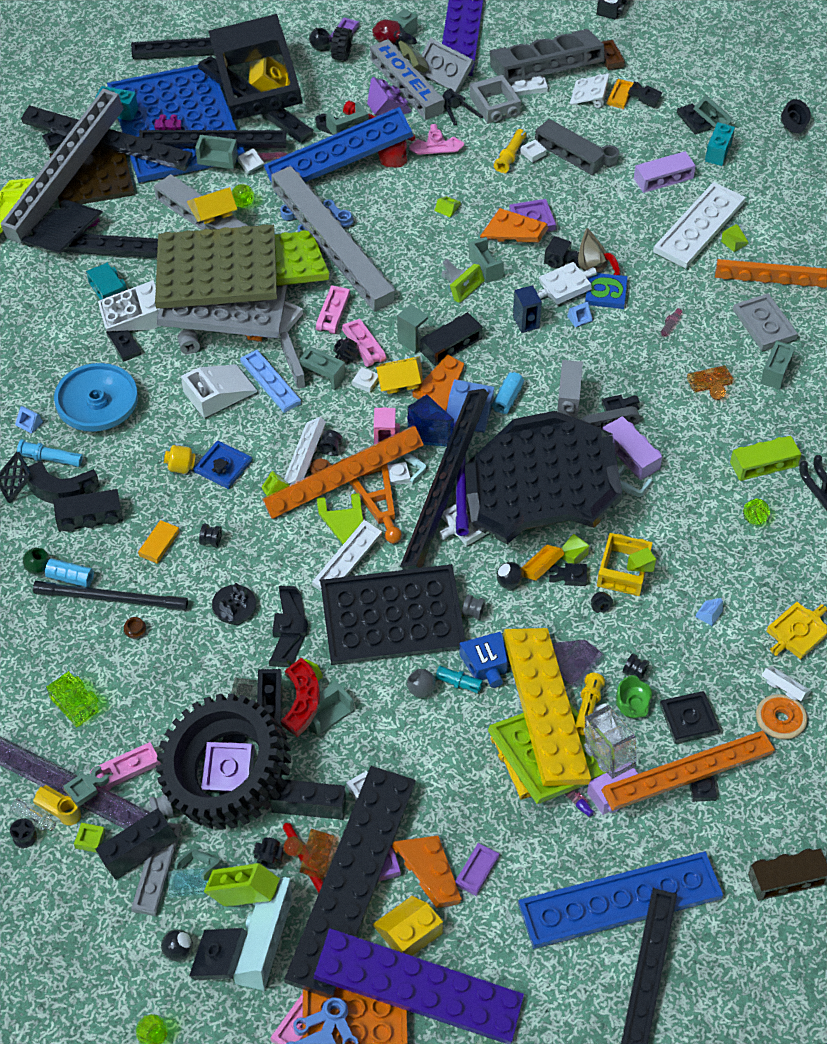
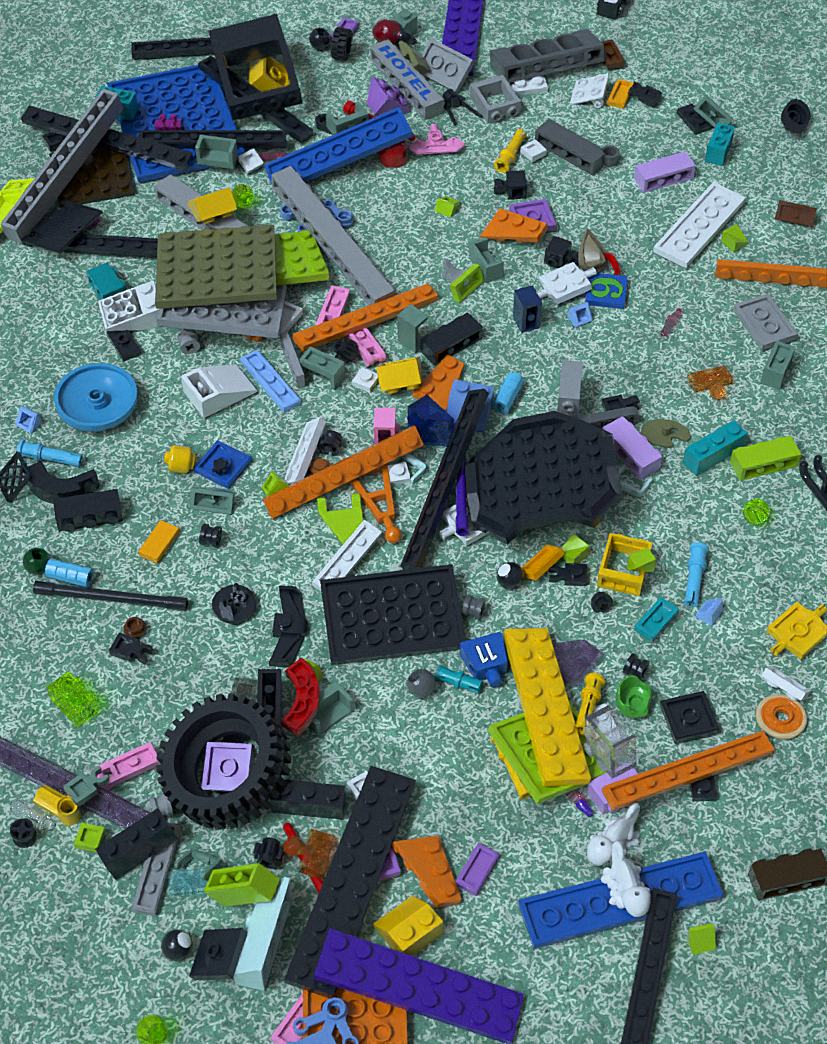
(127, 647): none -> black plate
(211, 499): none -> sand green slope
(364, 317): none -> orange plate
(514, 185): none -> black brick
(616, 829): none -> white animal
(625, 884): none -> white animal
(656, 619): none -> teal plate
(659, 432): none -> olive piece
(696, 567): none -> medium azure pin
(701, 938): none -> lime slope
(714, 447): none -> teal brick
(795, 213): none -> reddish brown plate

